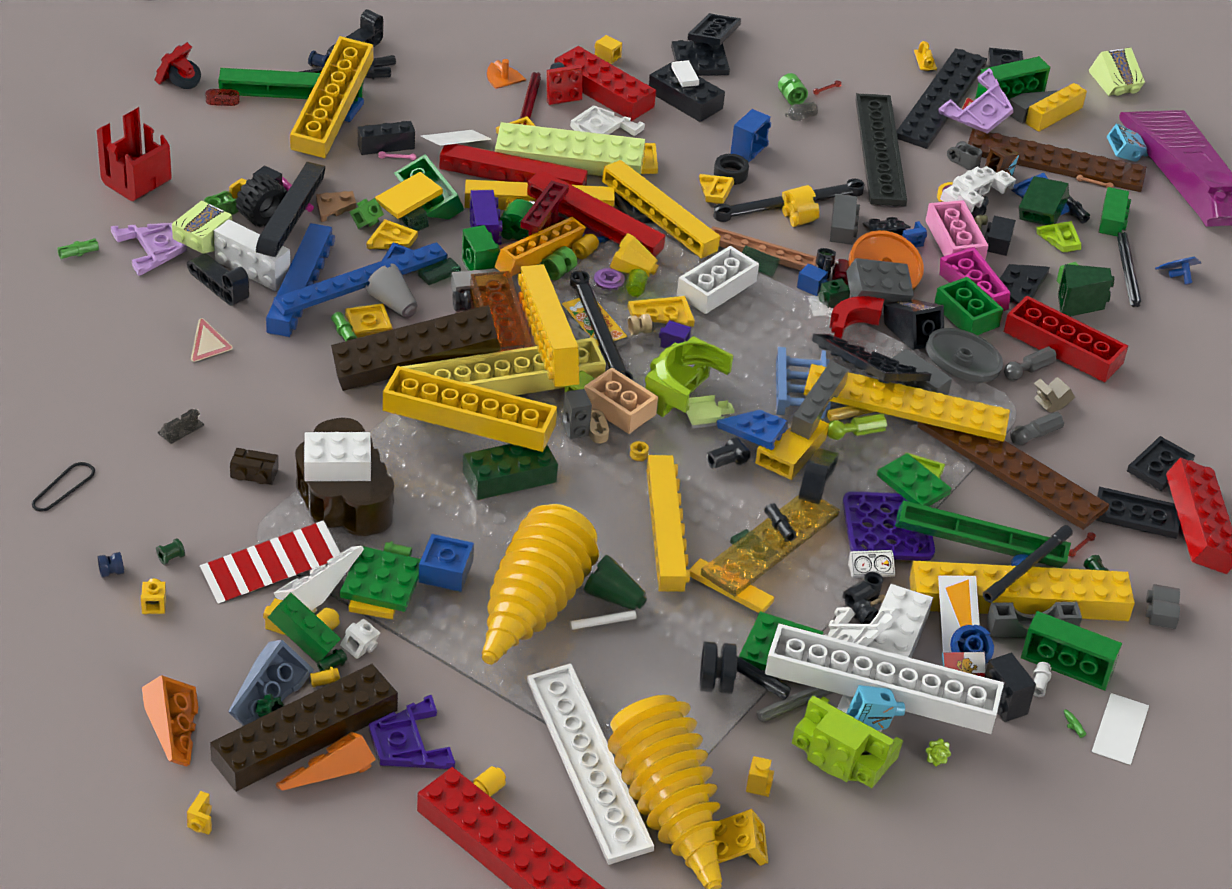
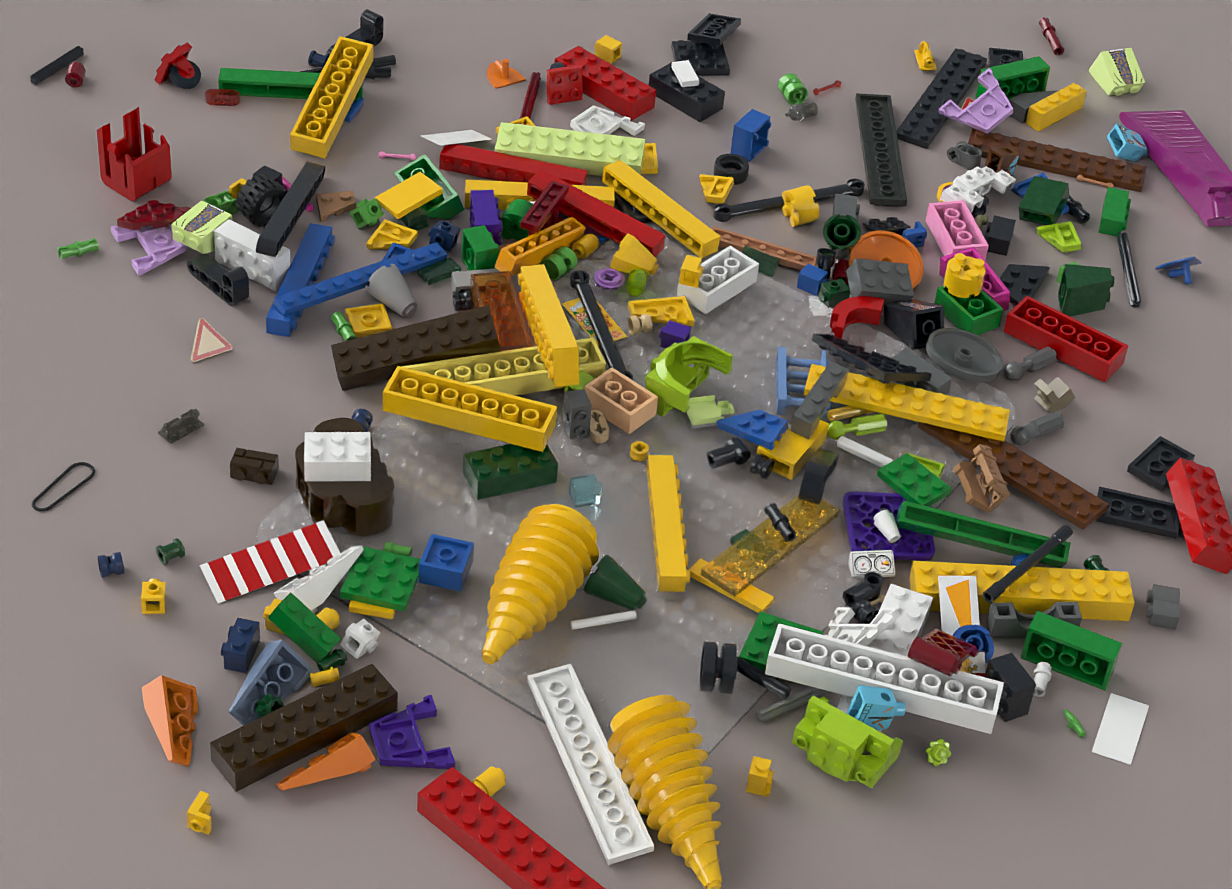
(56, 65): none -> black axle
(75, 74): none -> dark red brick
(152, 214): none -> dark red plate
(241, 645): none -> dark blue brick
(364, 417): none -> dark blue wheel
(386, 137): black brick -> none
(444, 234): none -> dark blue brick
(585, 490): none -> clear light blue brick
(691, 271): none -> yellow brick
(742, 835): yellow bracket -> none
(761, 466): none -> black wheel
(841, 234): none -> dark green cone
(863, 452): none -> white axle
(886, 524): none -> white cone
(941, 652): none -> dark red piece
(964, 276): none -> yellow brick
(981, 486): none -> medium nougat piece
(1049, 33): none -> dark red pin
(1090, 537): clear red hinge -> none

